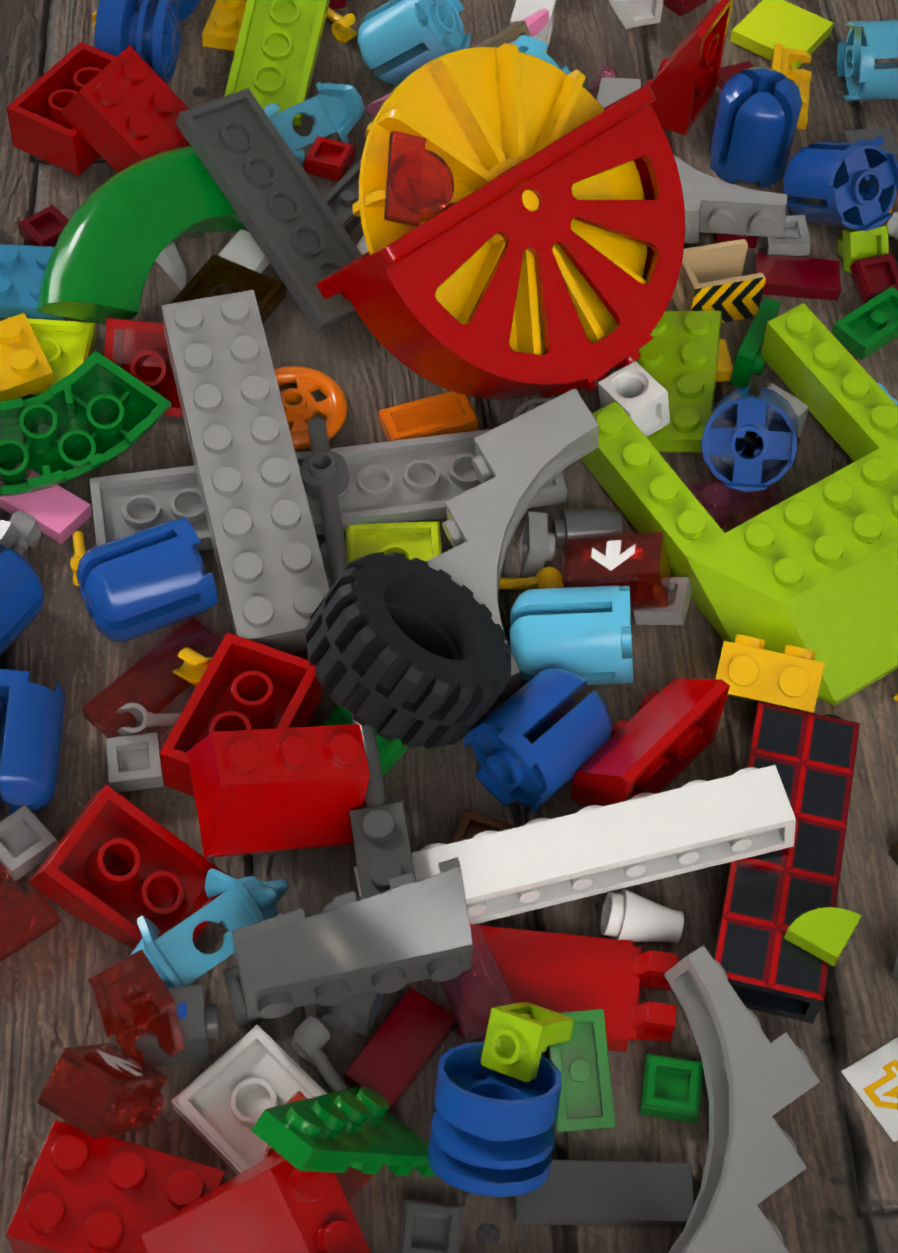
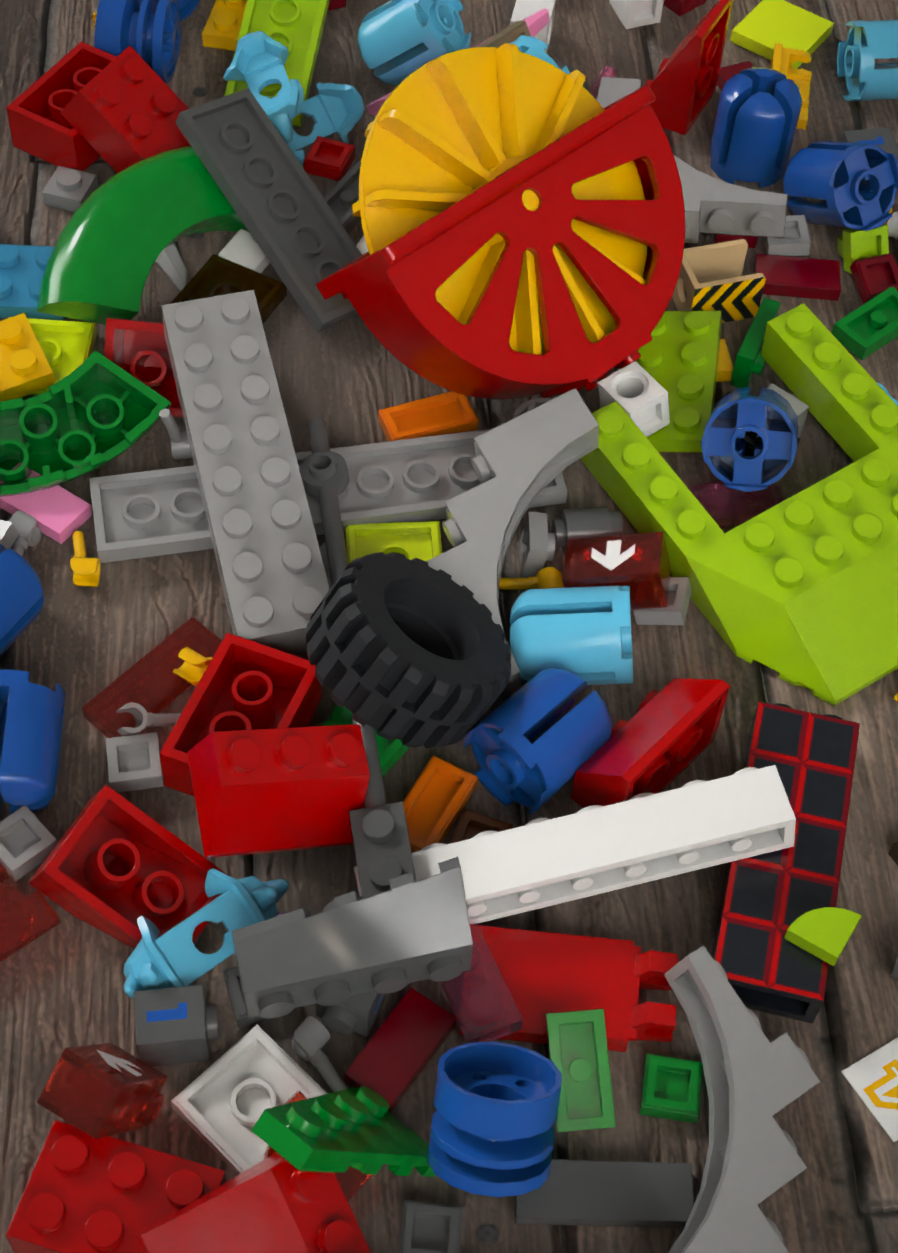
(43, 227): dark red tile -> none
(69, 188): none -> light grey plate
(136, 1004): clear red hinge -> none
(145, 581): blue cylinder -> none
(179, 440): none -> light grey hand
(261, 63): none -> medium azure piece
(308, 380): orange plate -> none
(341, 26): yellow hand -> none
(416, 182): clear red piece -> none
(436, 802): none -> orange tile
(520, 1035): lime bracket -> none
(639, 919): white cone -> none
(770, 676): yellow brick -> none

